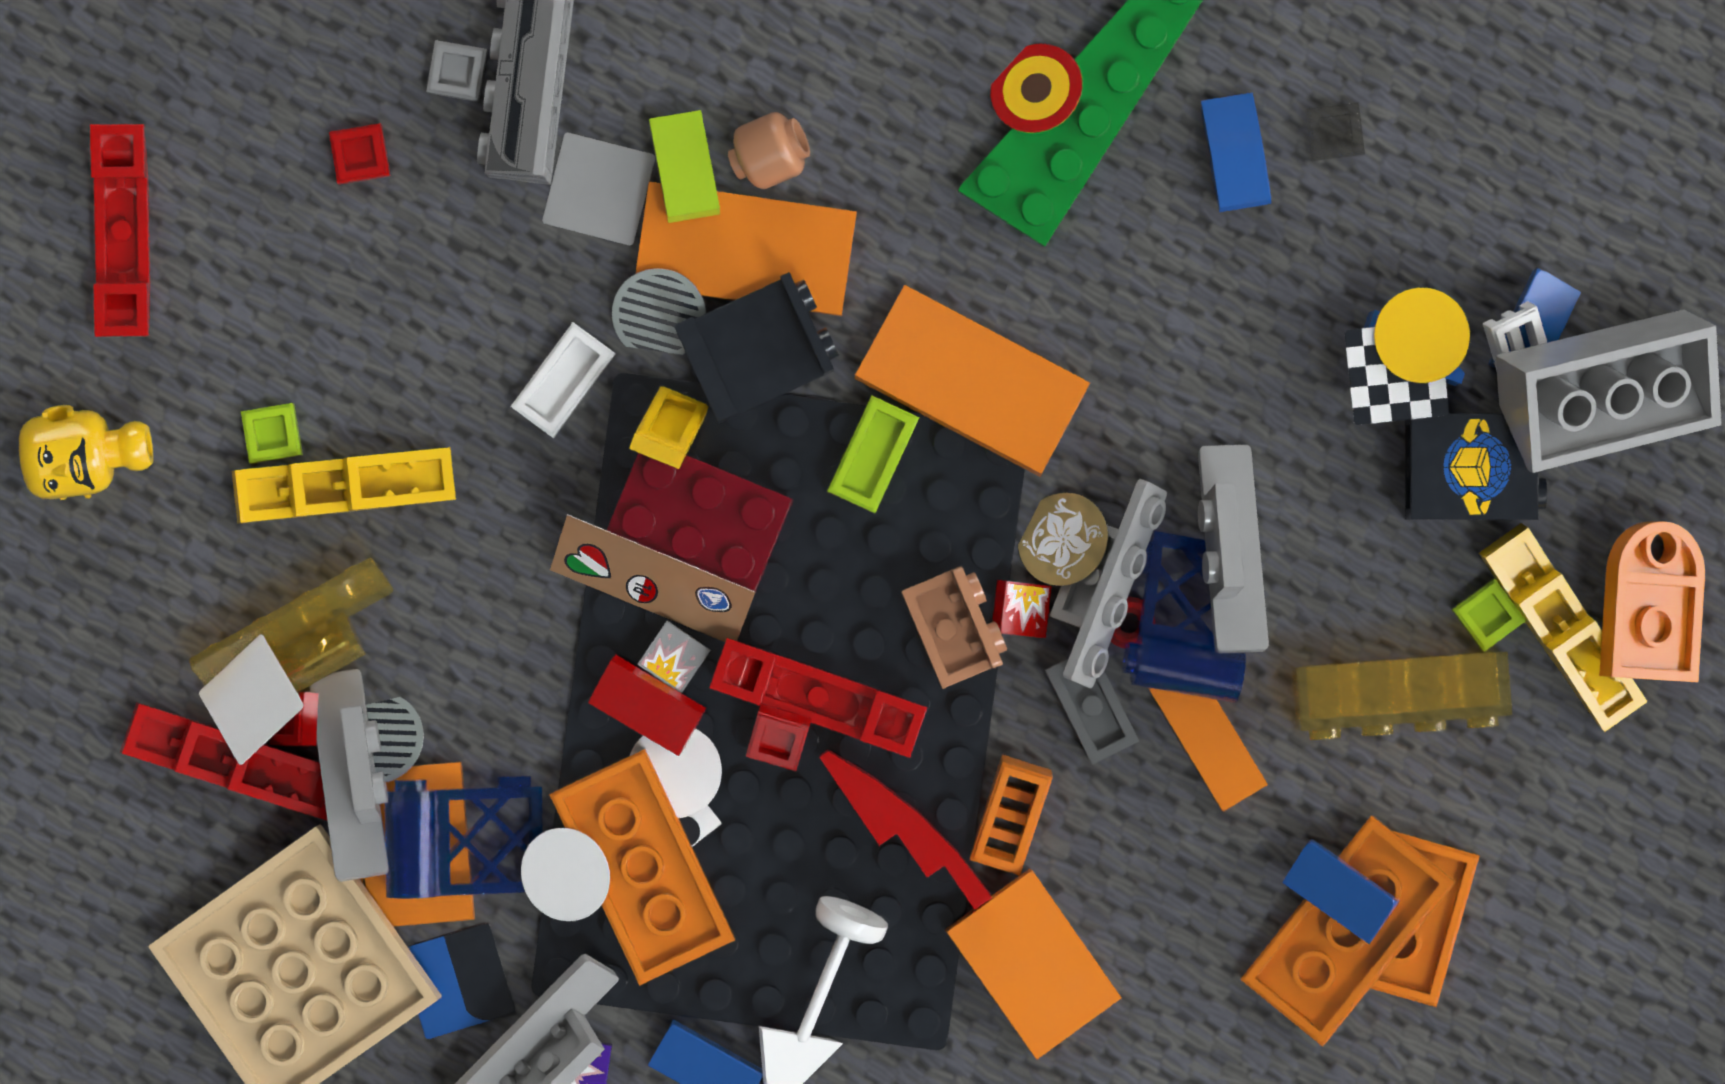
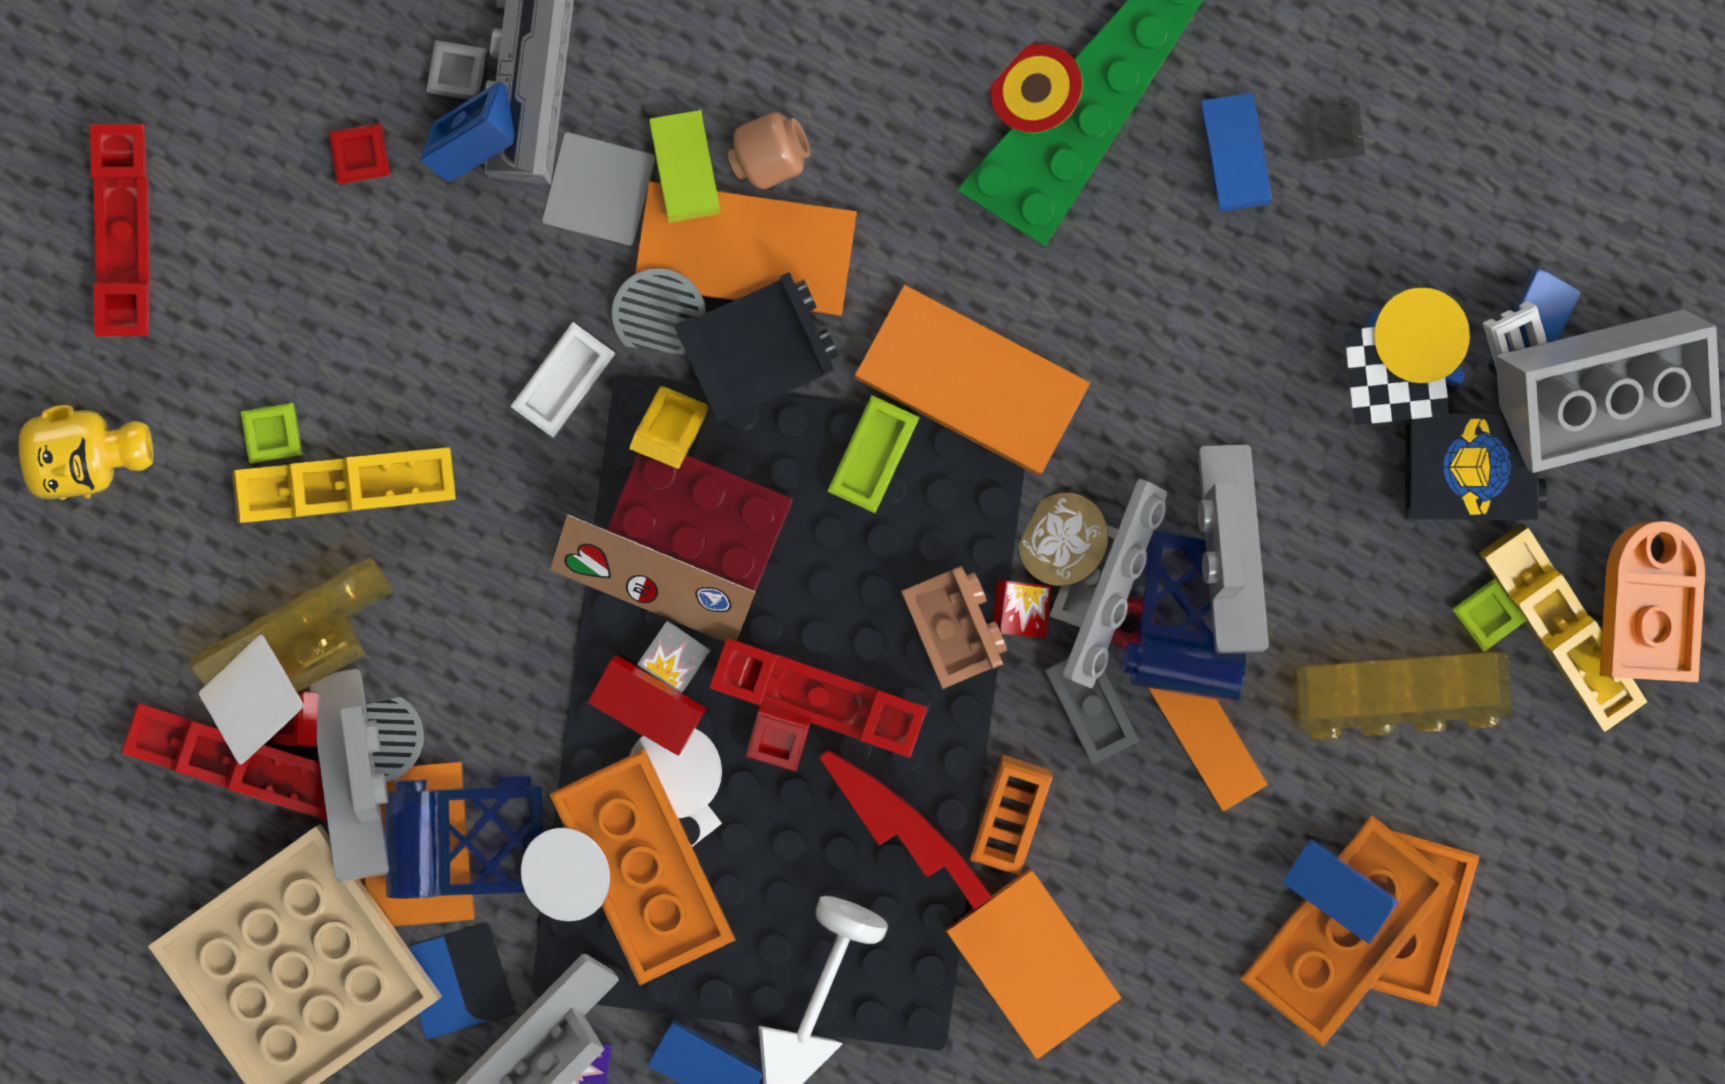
(470, 134): none -> blue slope

